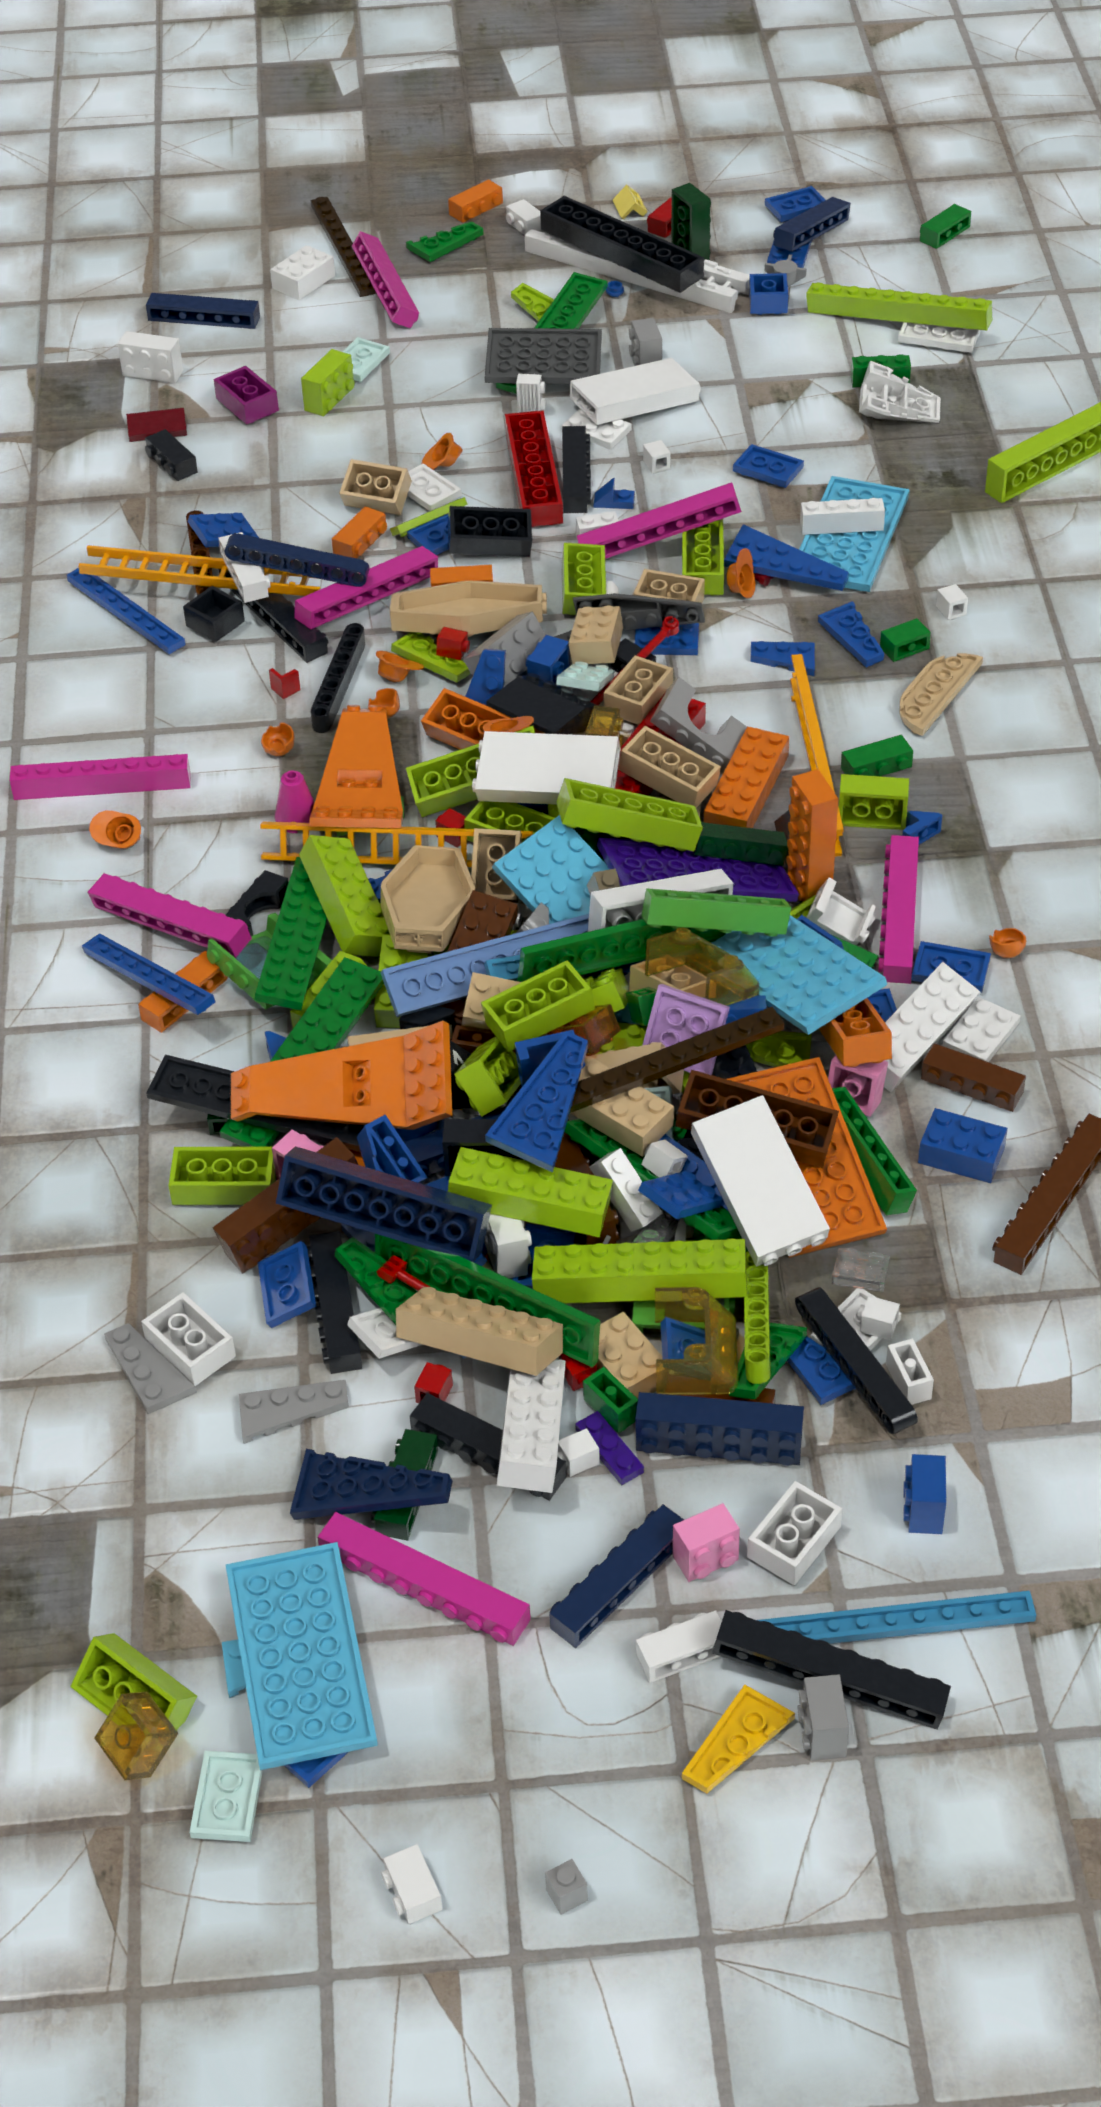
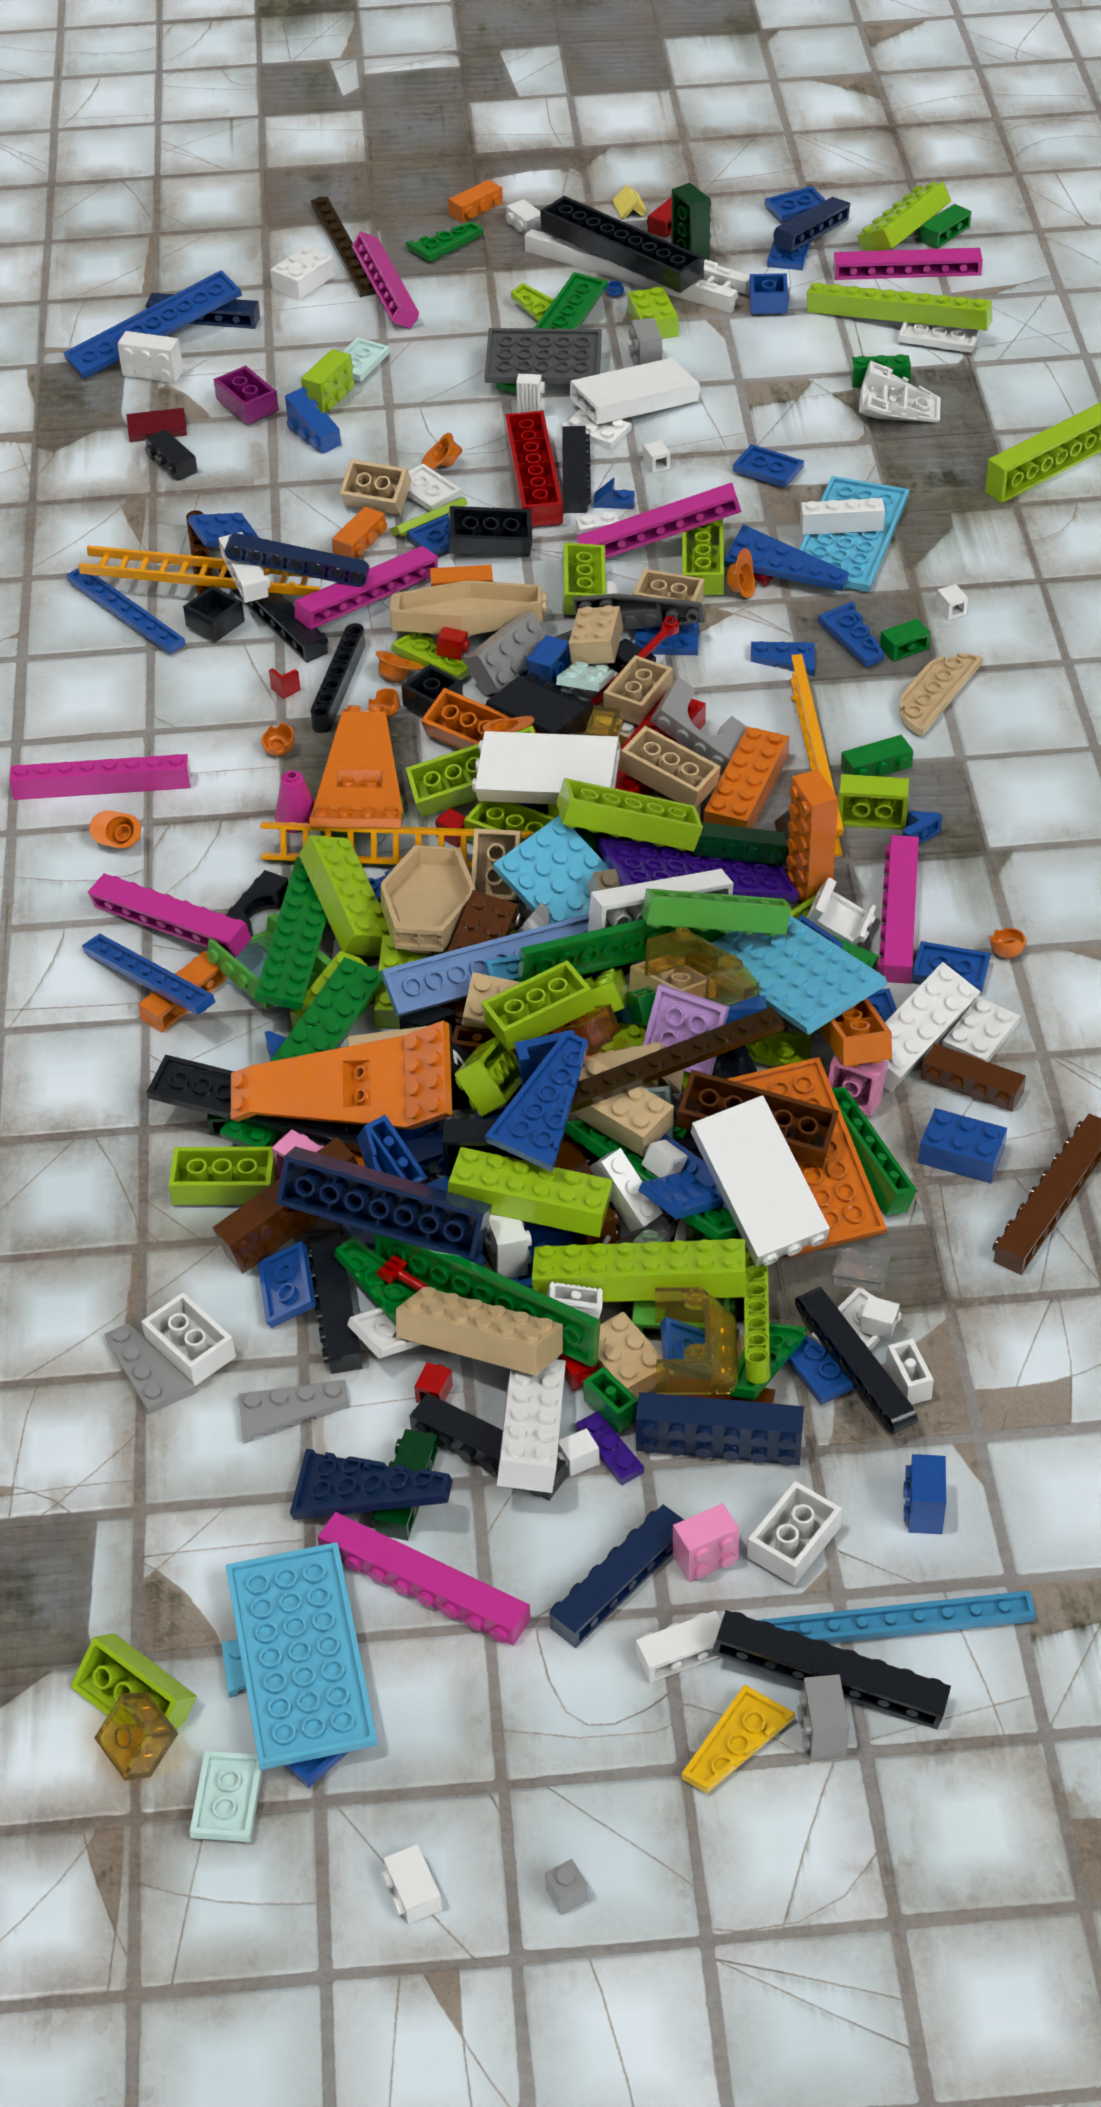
(156, 320): none -> blue plate
(310, 423): none -> blue wedge
(425, 687): none -> black brick
(488, 676): blue wing -> none
(578, 1297): none -> white brick
(657, 305): none -> lime brick
(787, 266): light grey piece -> none
(904, 217): none -> lime brick
(907, 263): none -> dark pink brick

